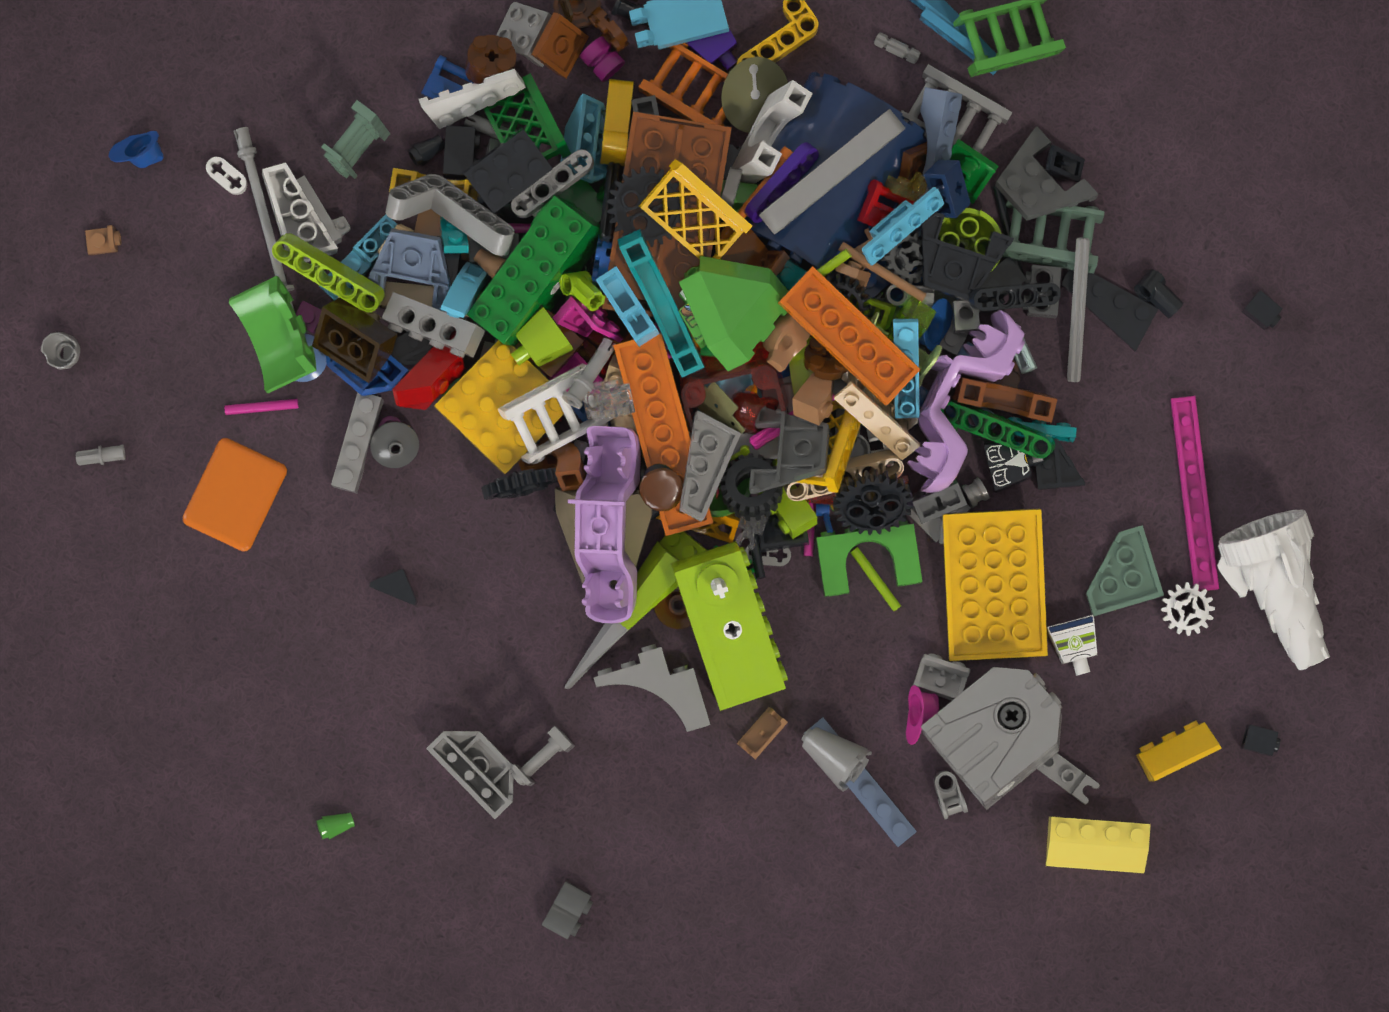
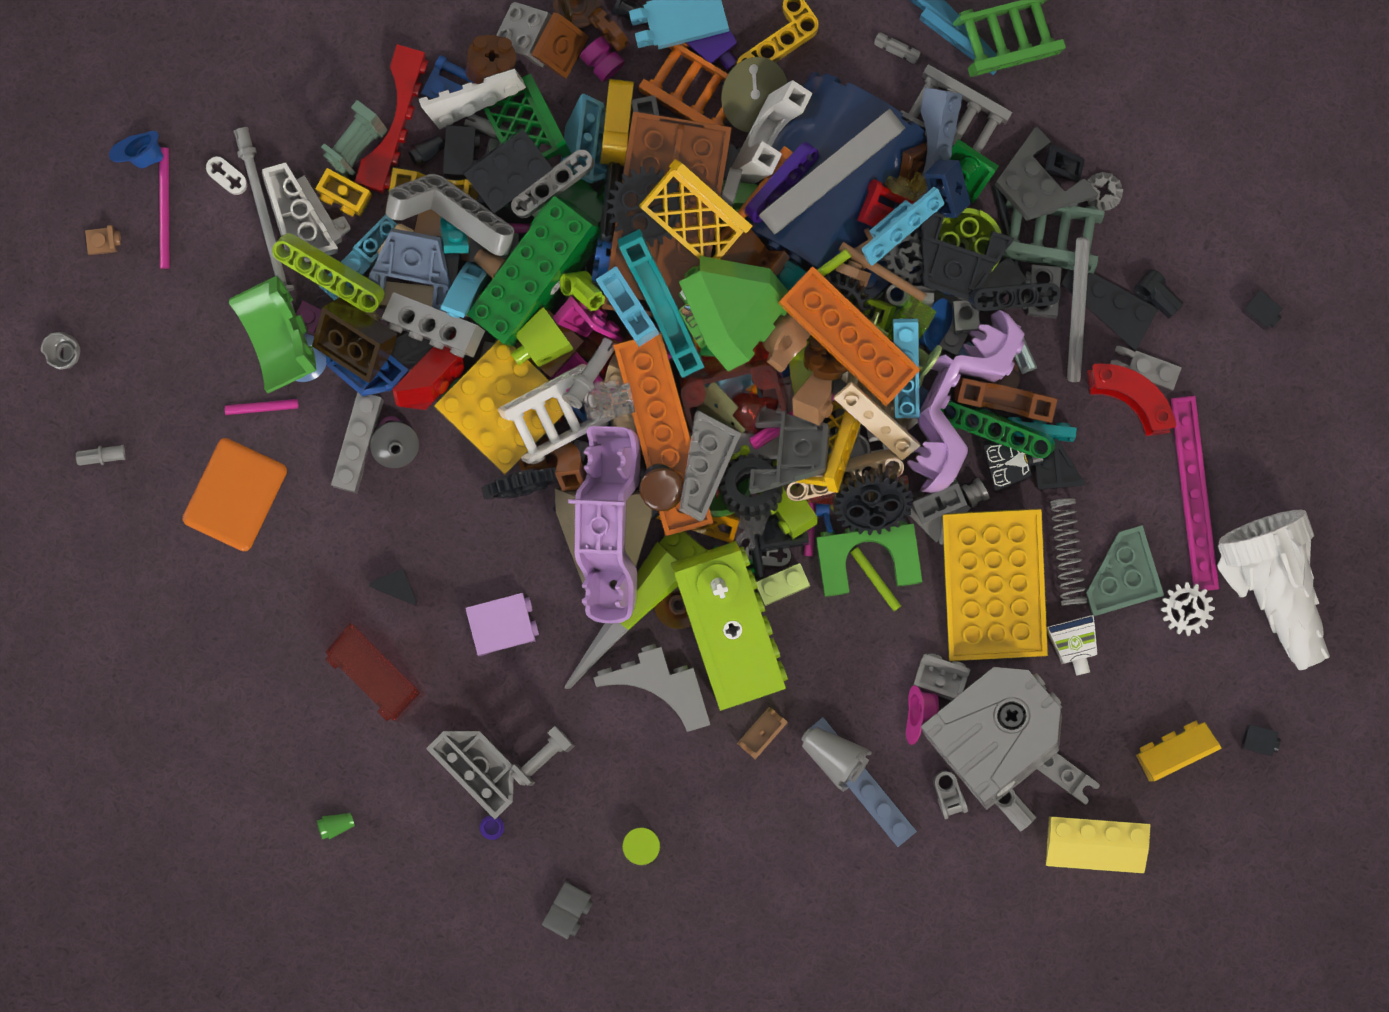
(164, 209): none -> dark pink piece
(343, 192): none -> yellow brick
(373, 673): none -> clear red windscreen
(376, 167): none -> red arch
(491, 827): none -> dark purple plate
(501, 624): none -> lavender panel
(641, 846): none -> lime piece
(782, 584): none -> yellowish green brick
(1017, 811): none -> light grey piece
(1078, 600): none -> light grey piece
(1114, 187): none -> light grey gear
(1136, 392): none -> red fence
(1156, 370): none -> light grey hinge

